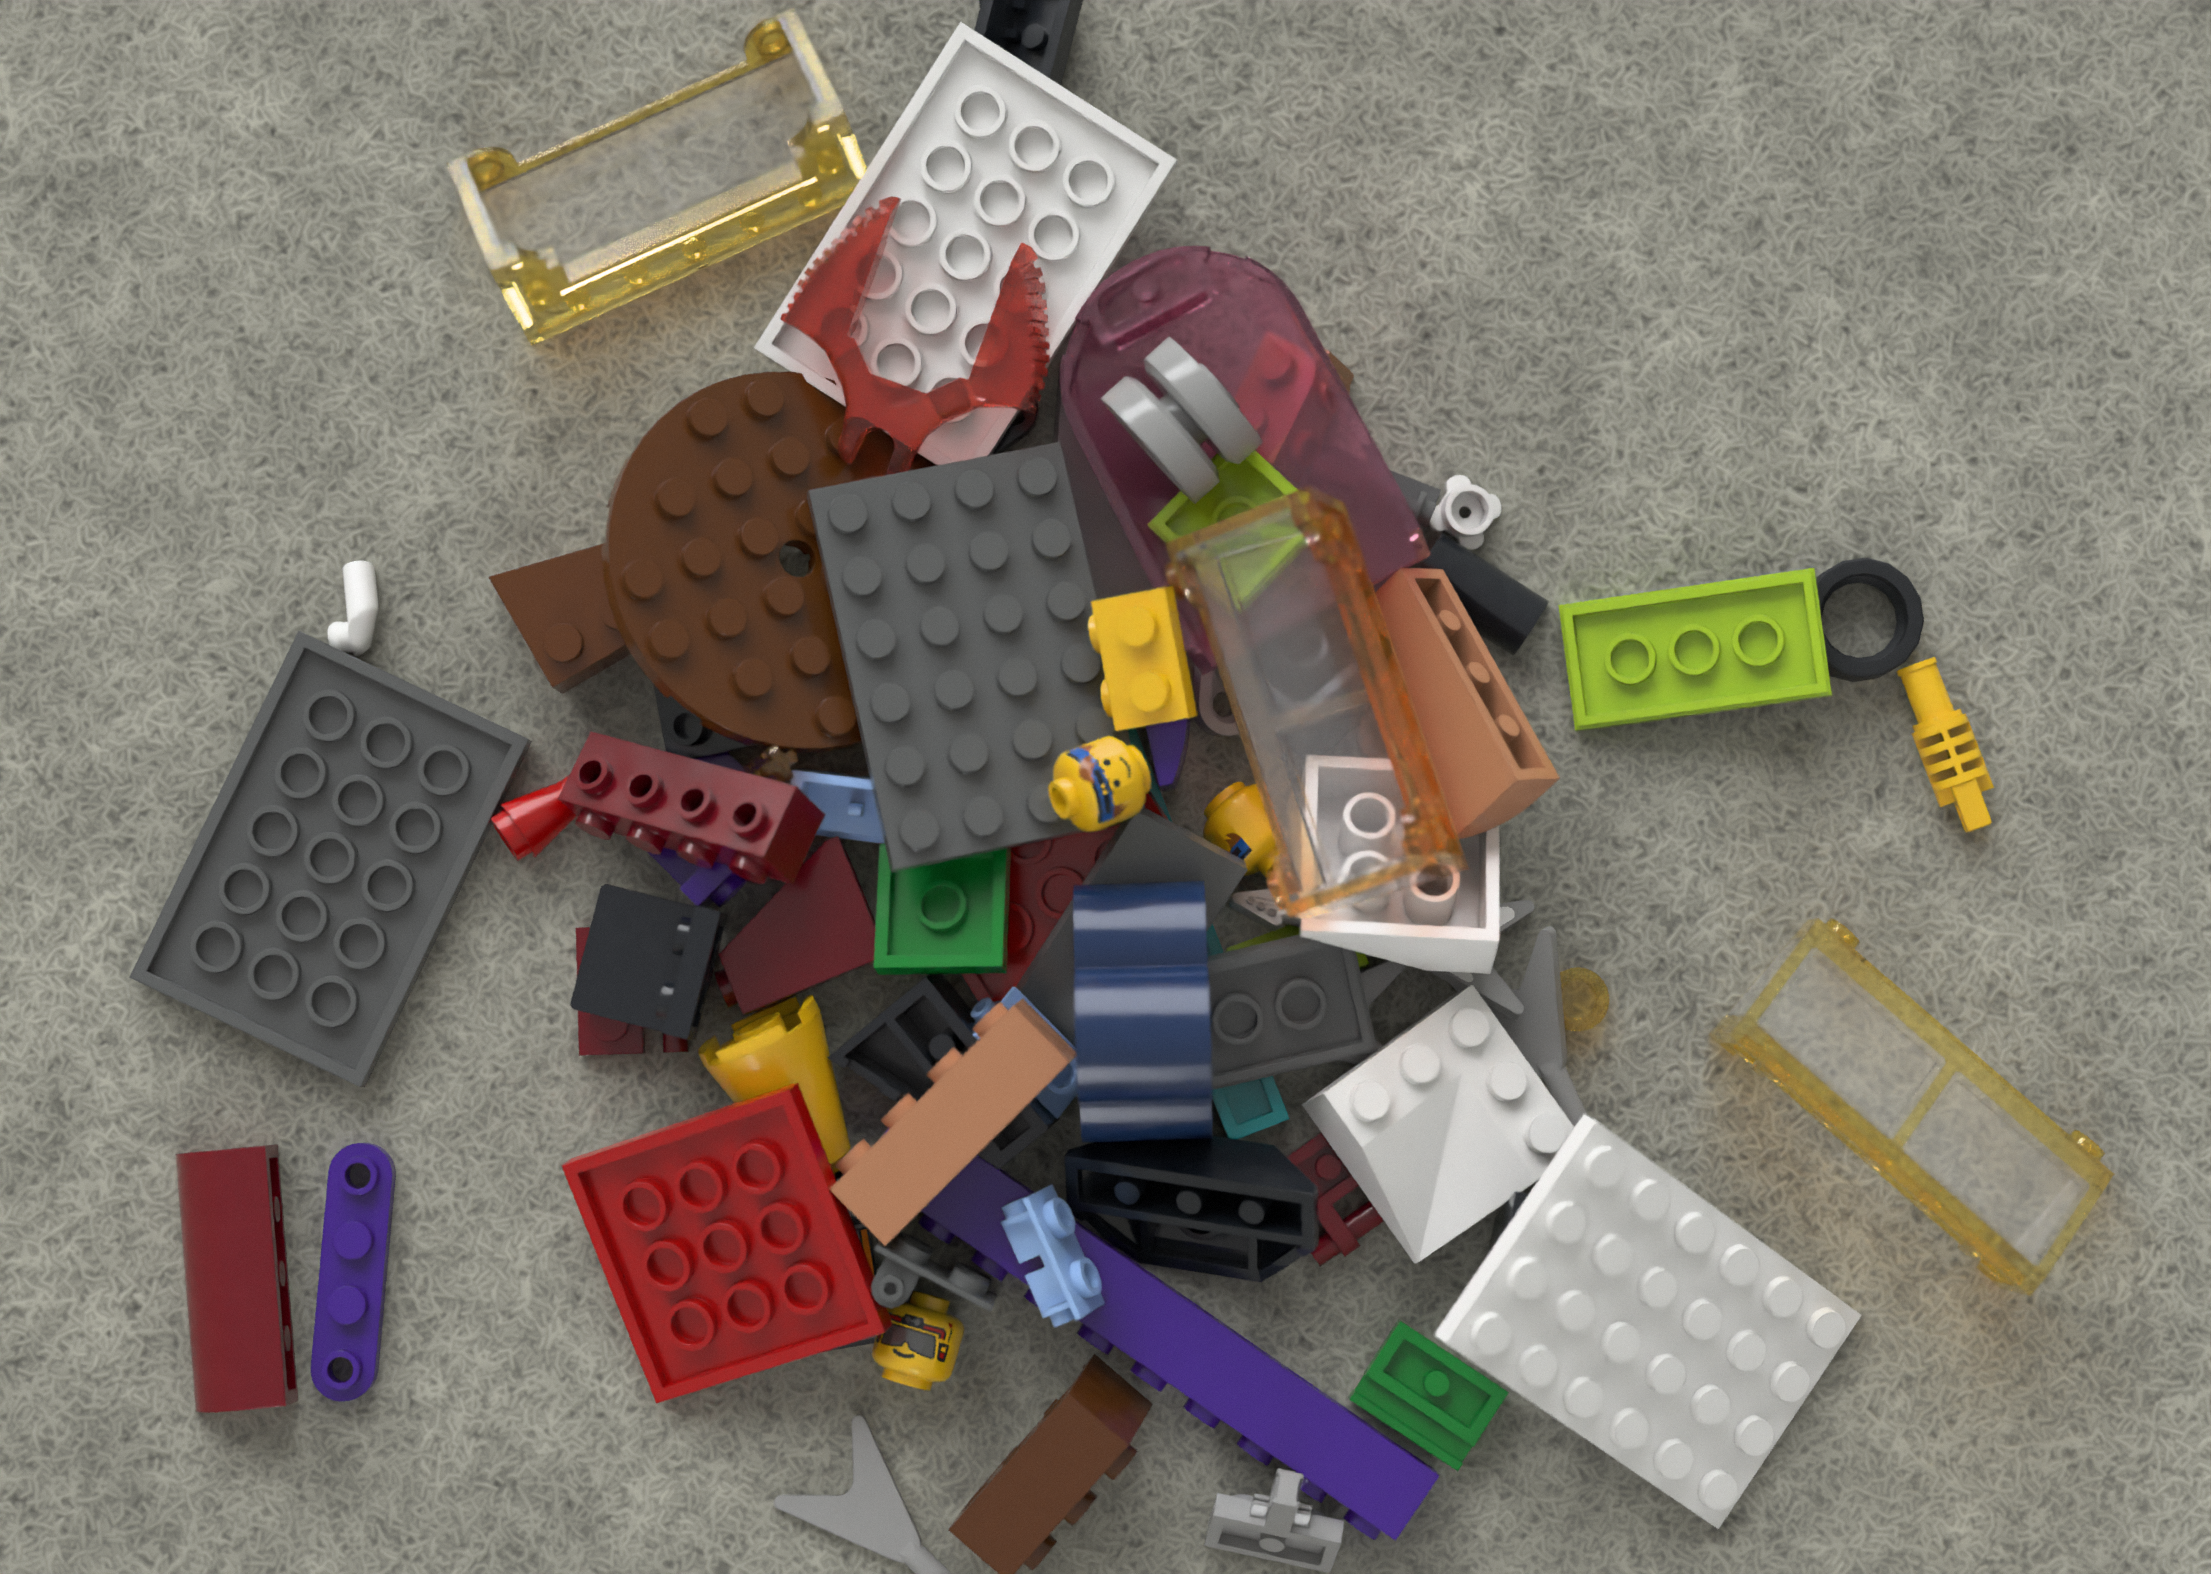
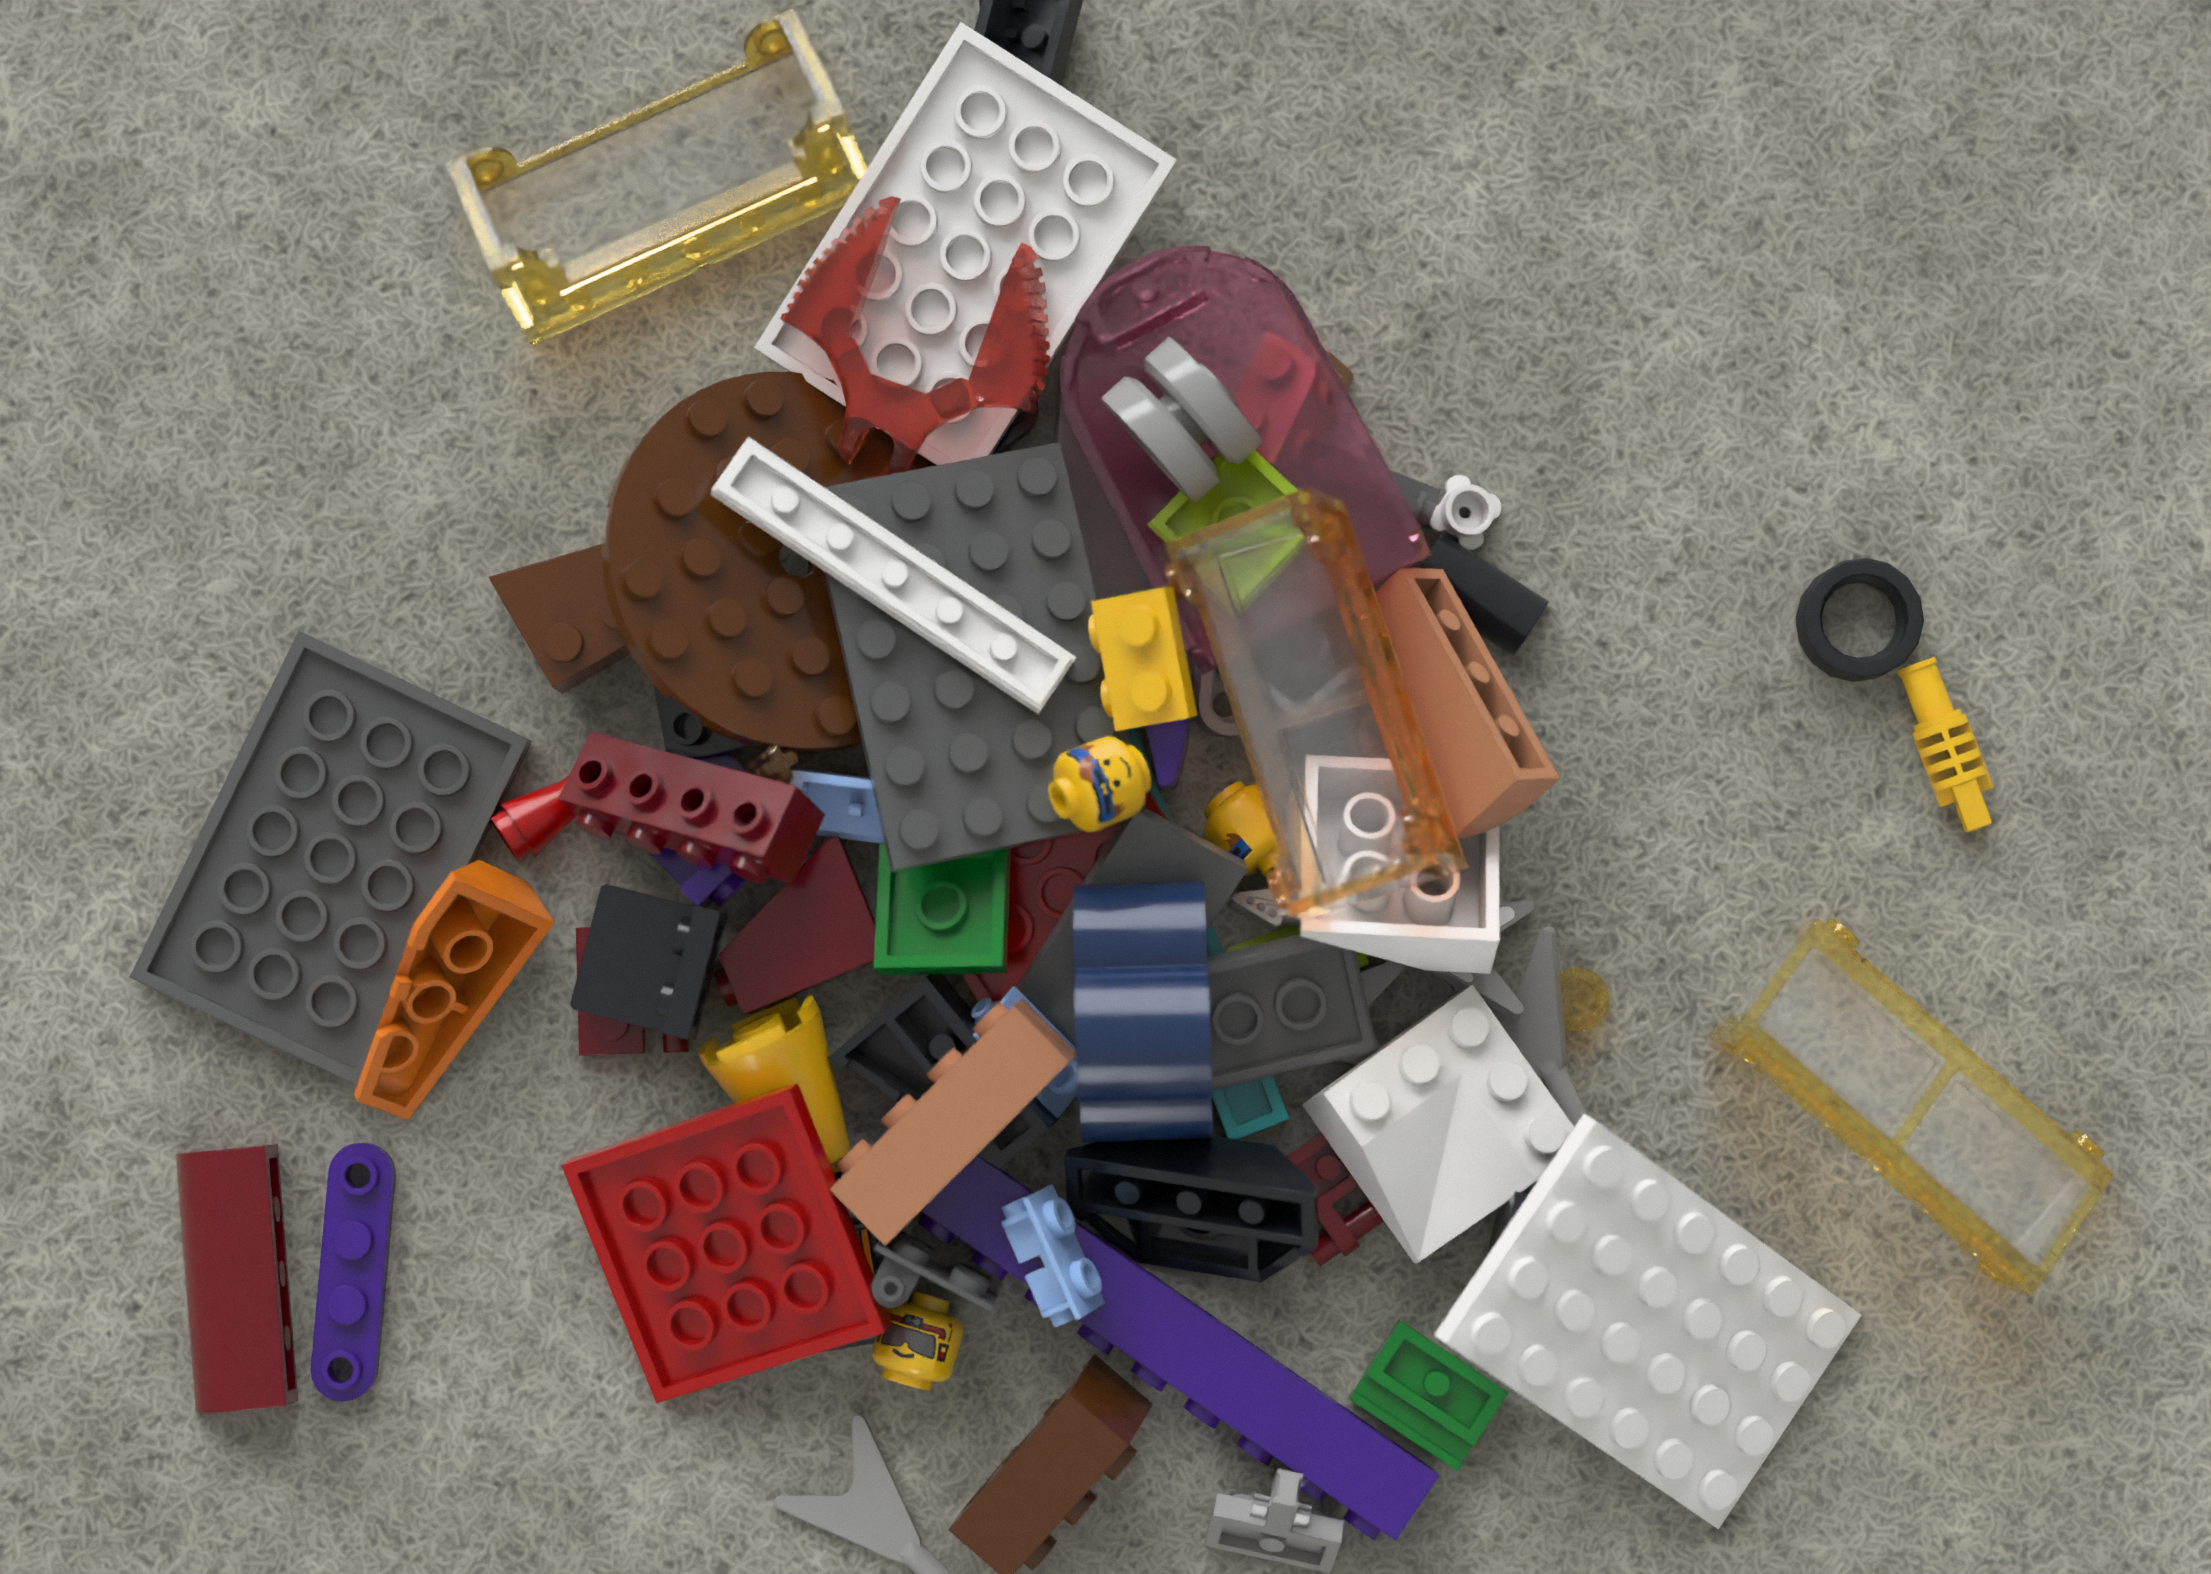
(361, 607): white arm -> none
(448, 980): none -> orange wedge
(892, 575): none -> white tile
(1695, 650): lime tile -> none

